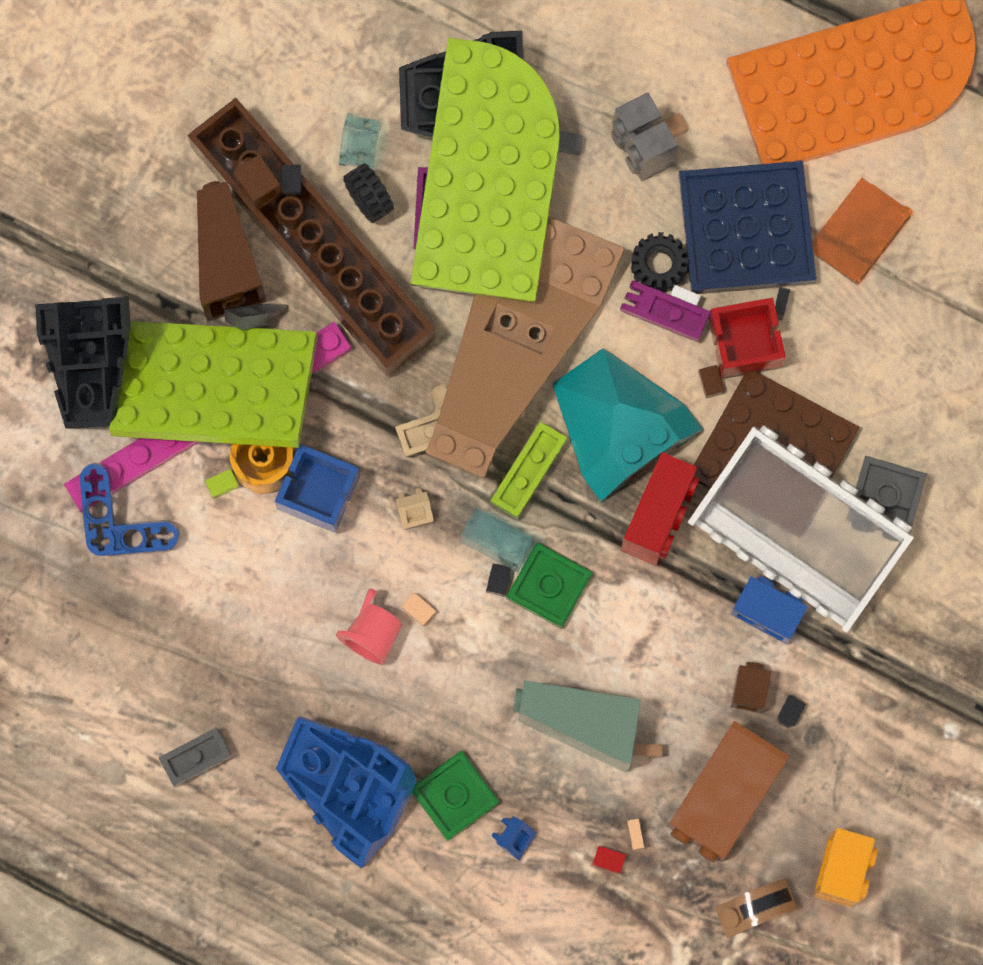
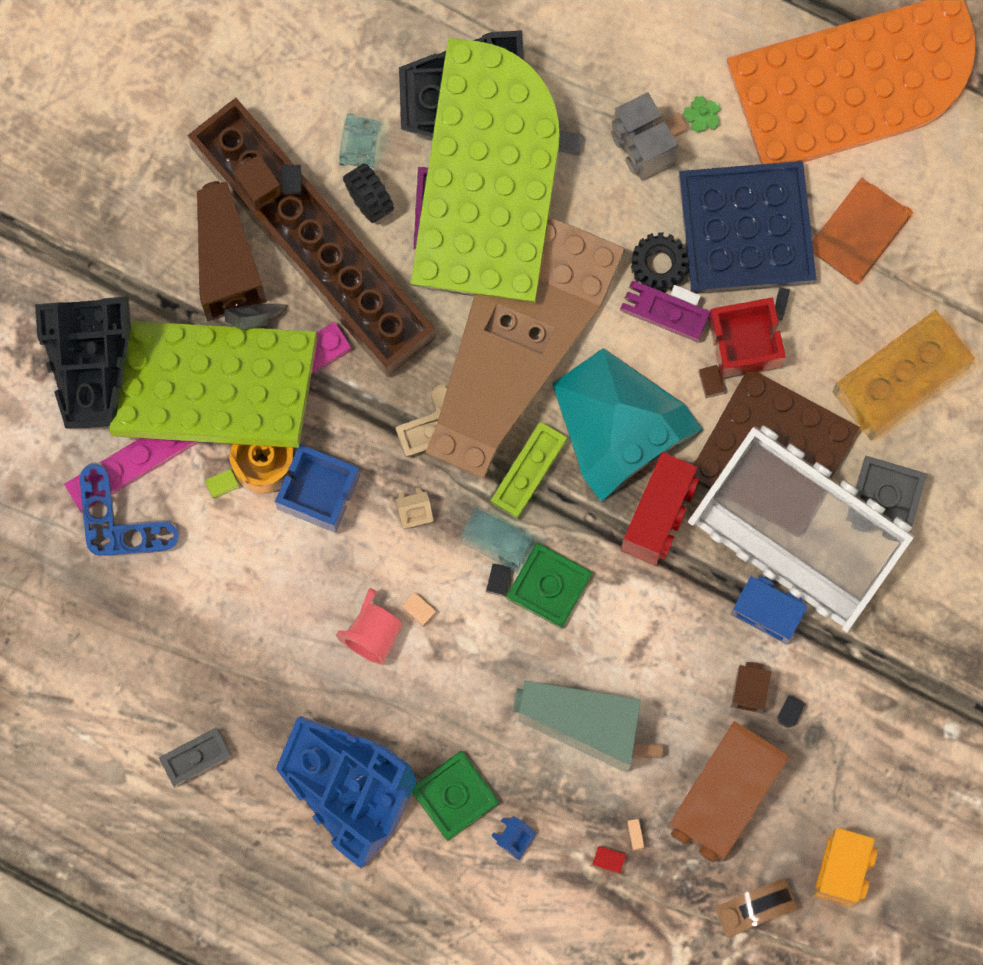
(702, 114): none -> bright green plant
(903, 375): none -> clear yellow brick

